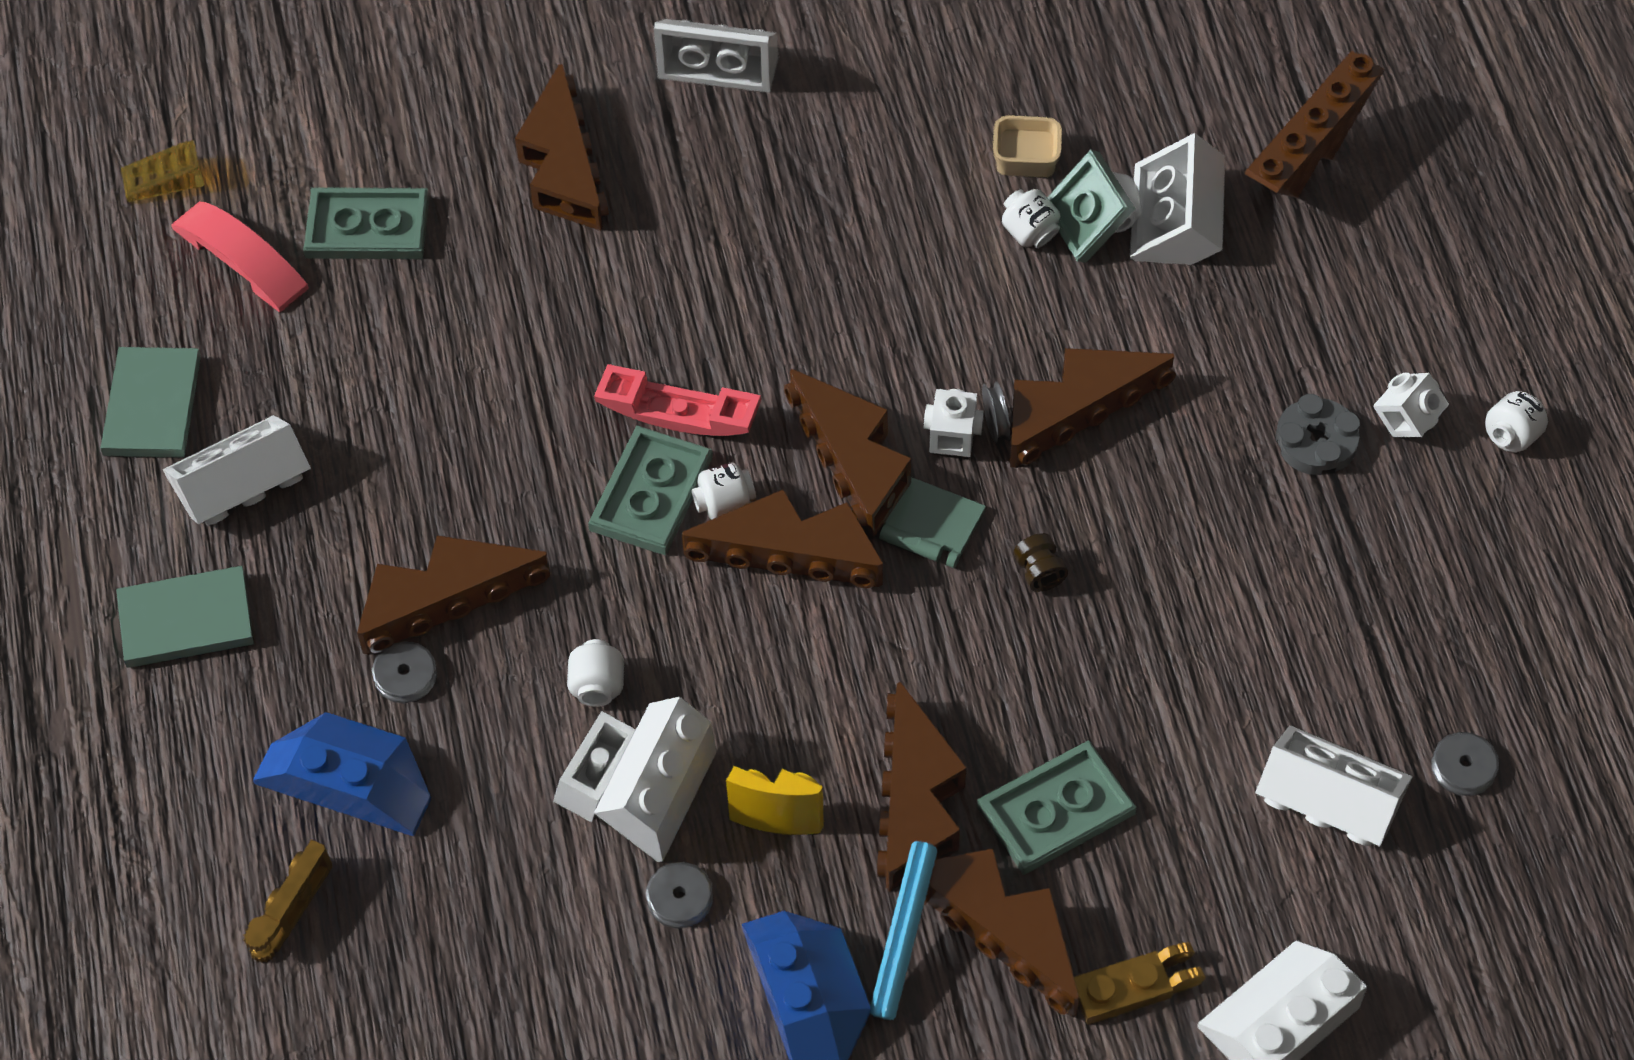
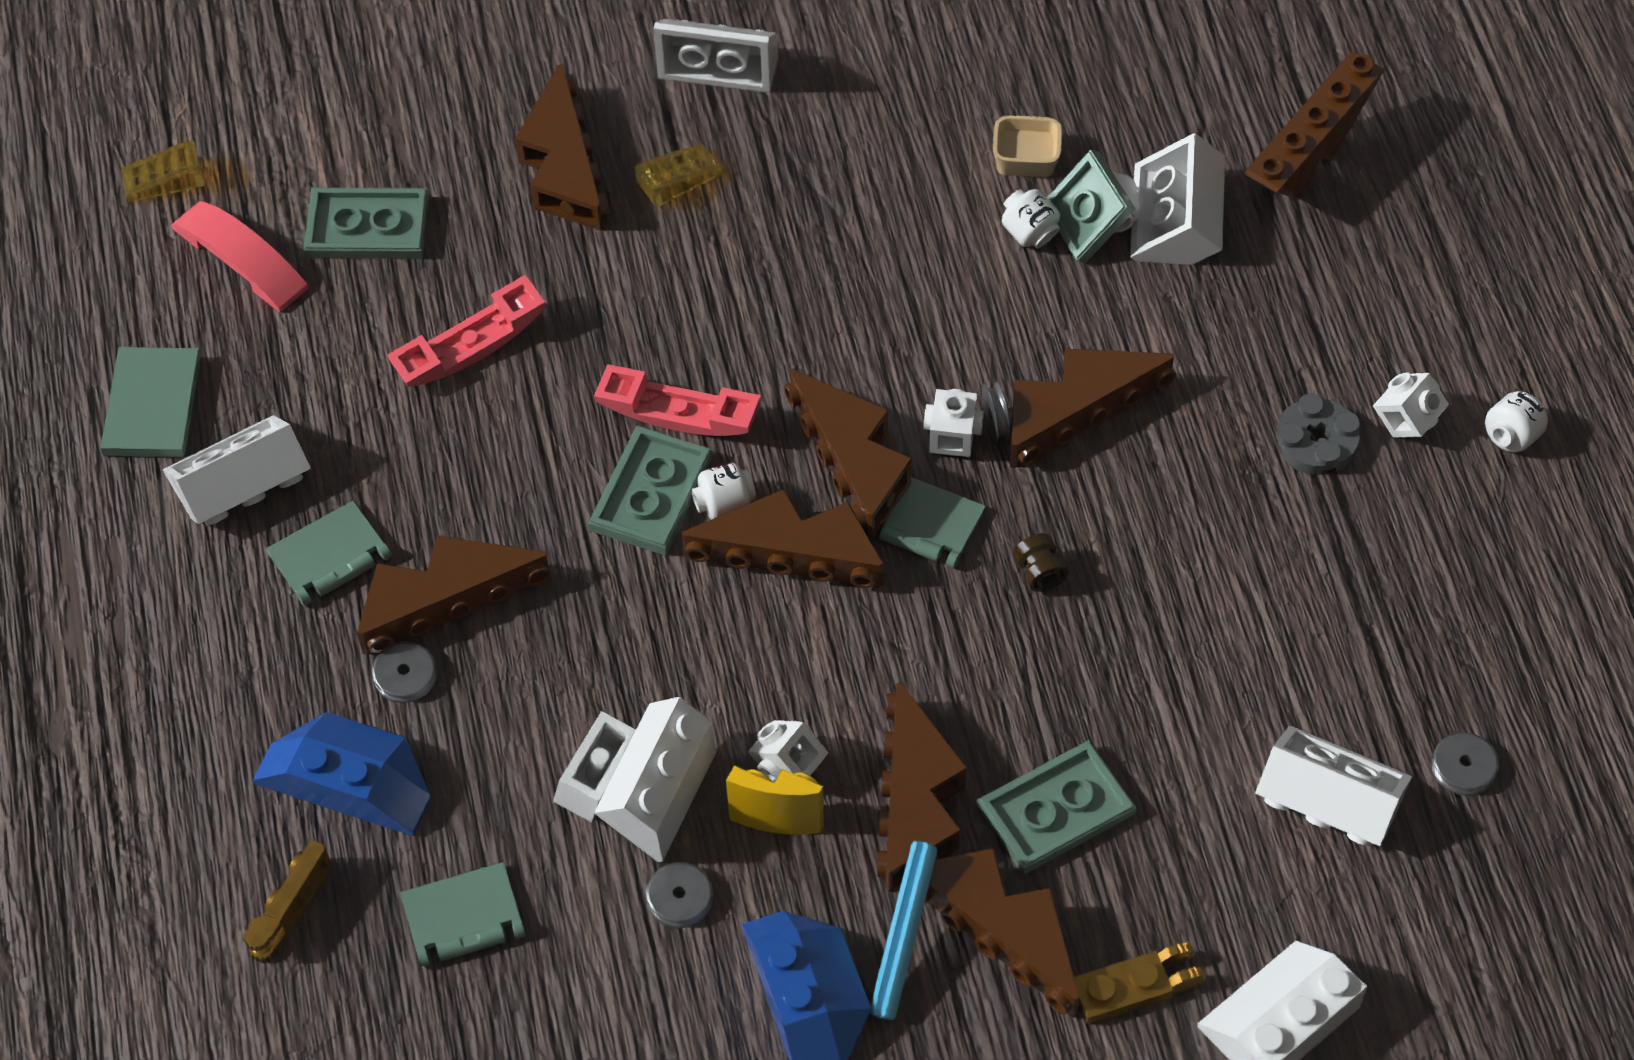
(184, 616): sand green tile -> none
(328, 552): none -> sand green piece
(462, 913): none -> sand green piece
(471, 339): none -> coral slope
(595, 673): white head -> none
(672, 186): none -> clear yellow slope
(787, 747): none -> white brick

